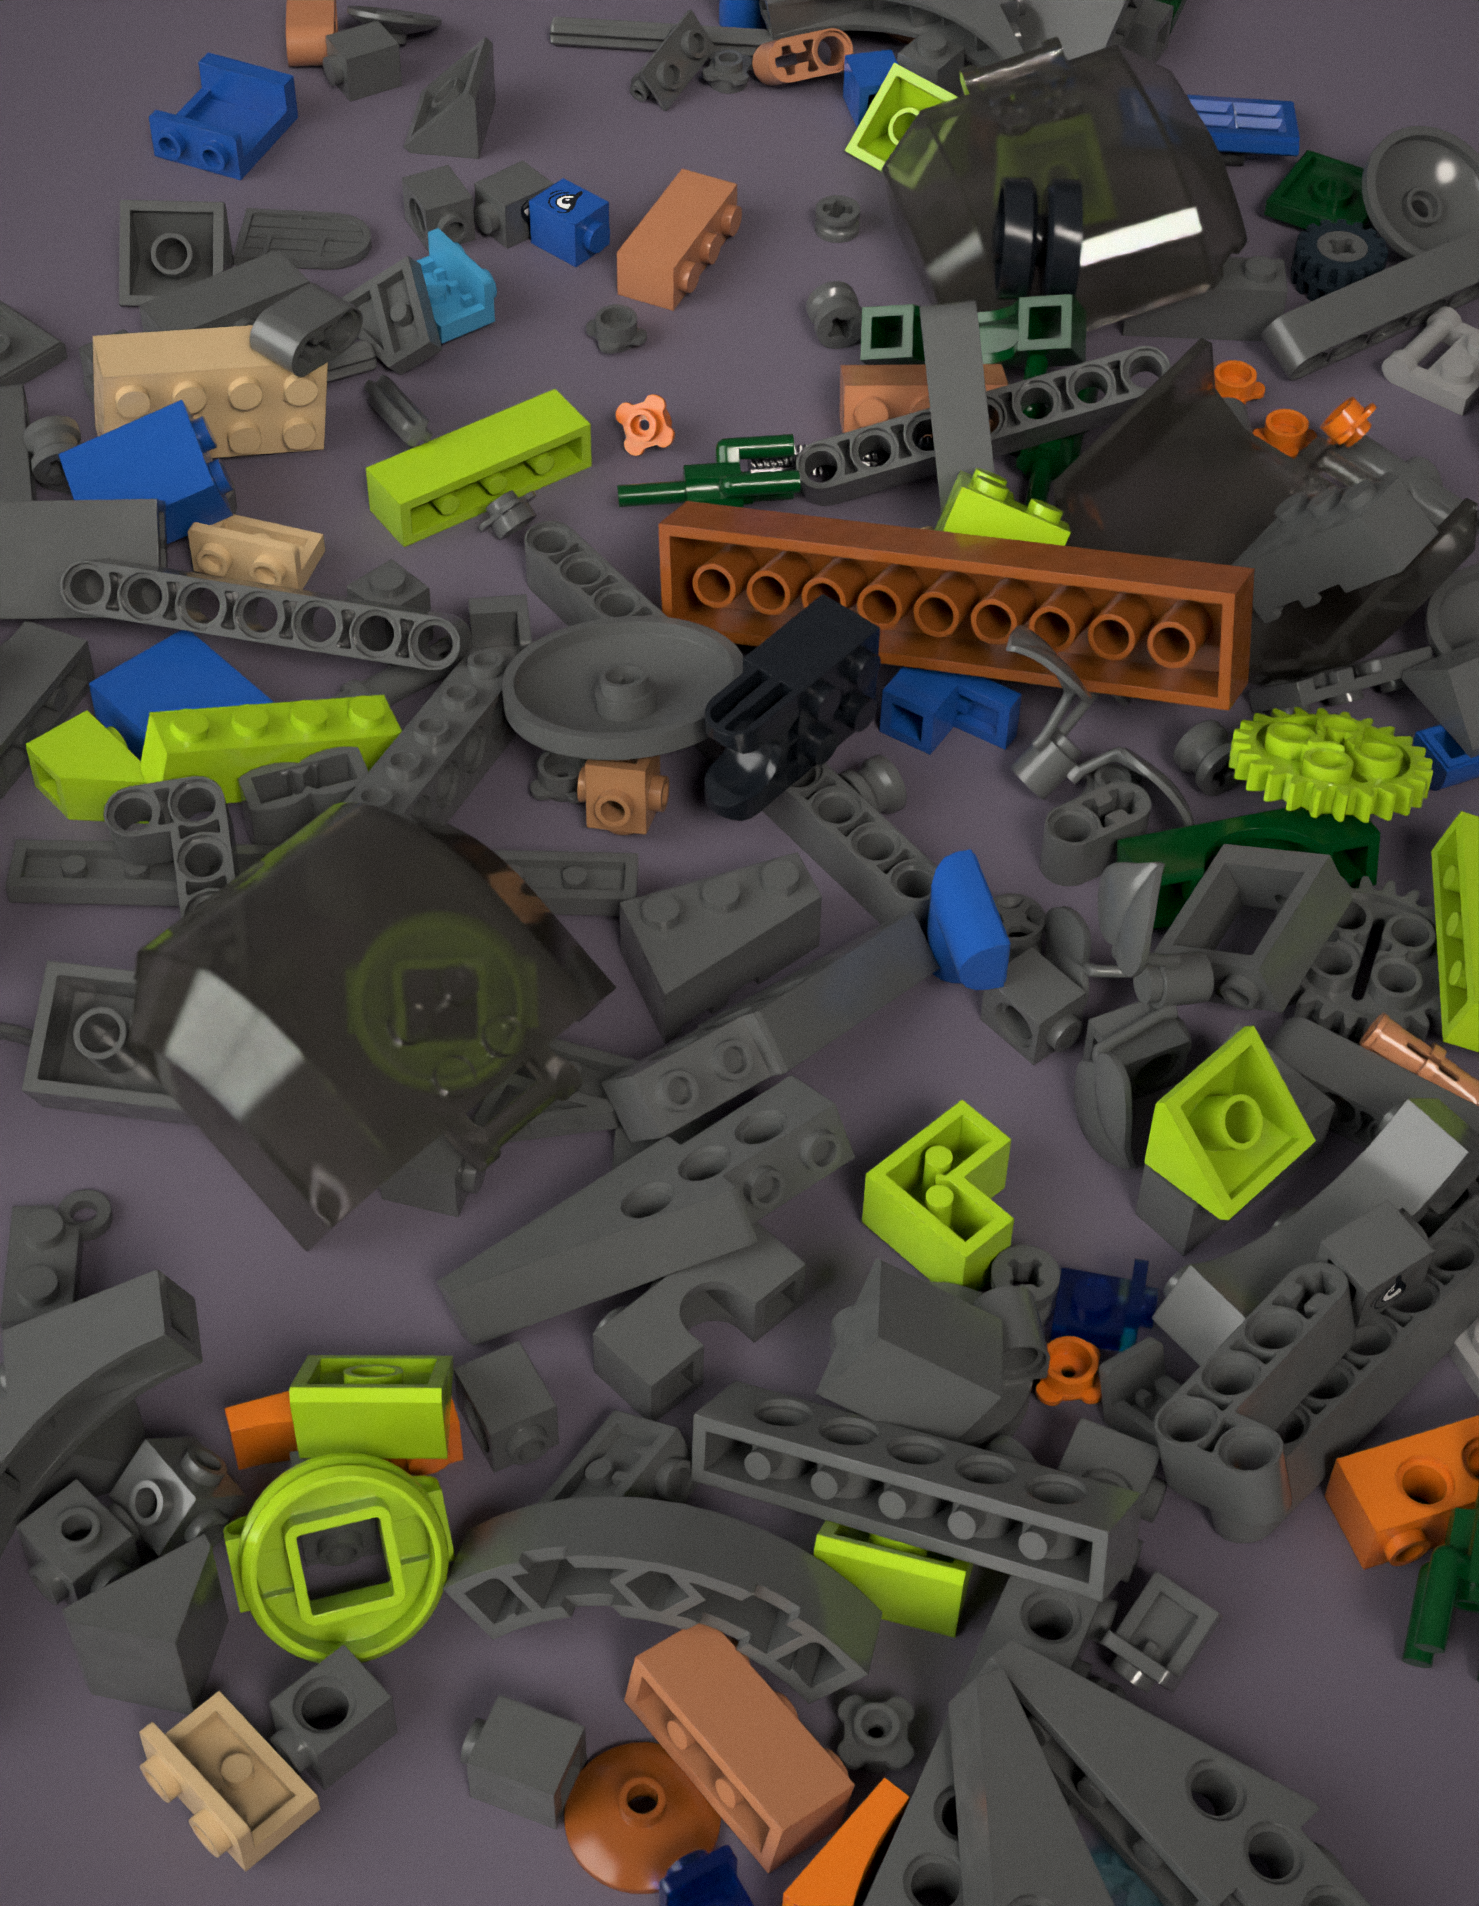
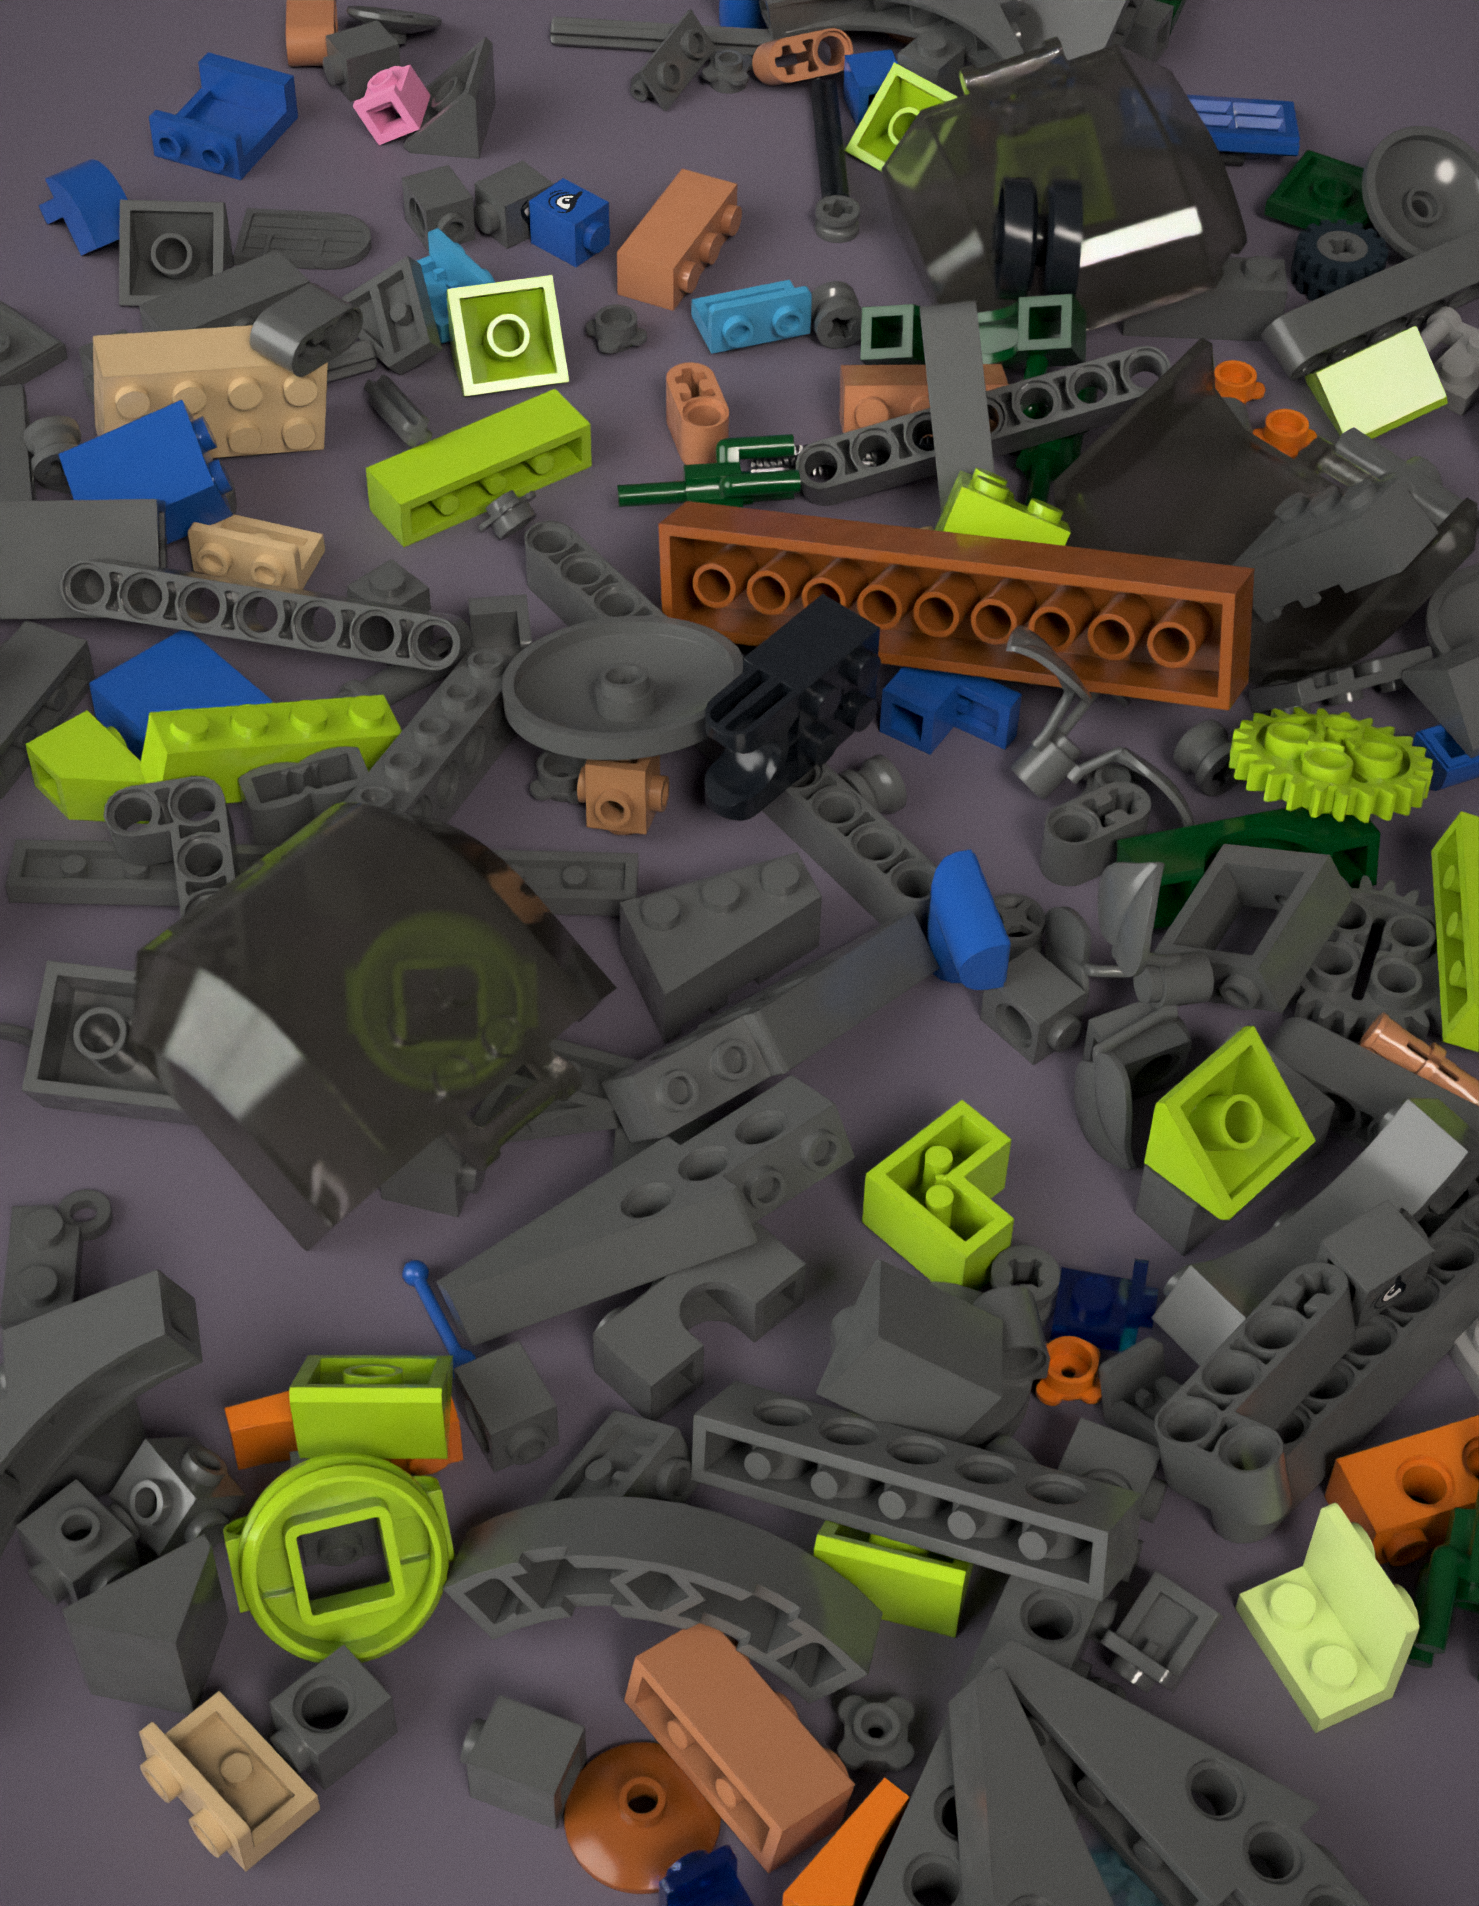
(88, 202): none -> blue brick
(392, 93): none -> bright pink brick
(416, 1274): none -> blue hinge
(506, 336): none -> lime slope
(660, 424): orange plate -> none
(695, 412): none -> nougat beam
(753, 315): none -> dark azure bracket
(829, 138): none -> black axle
(1334, 1624): none -> yellowish green bracket
(1348, 422): orange plate -> none
(1379, 385): none -> slope

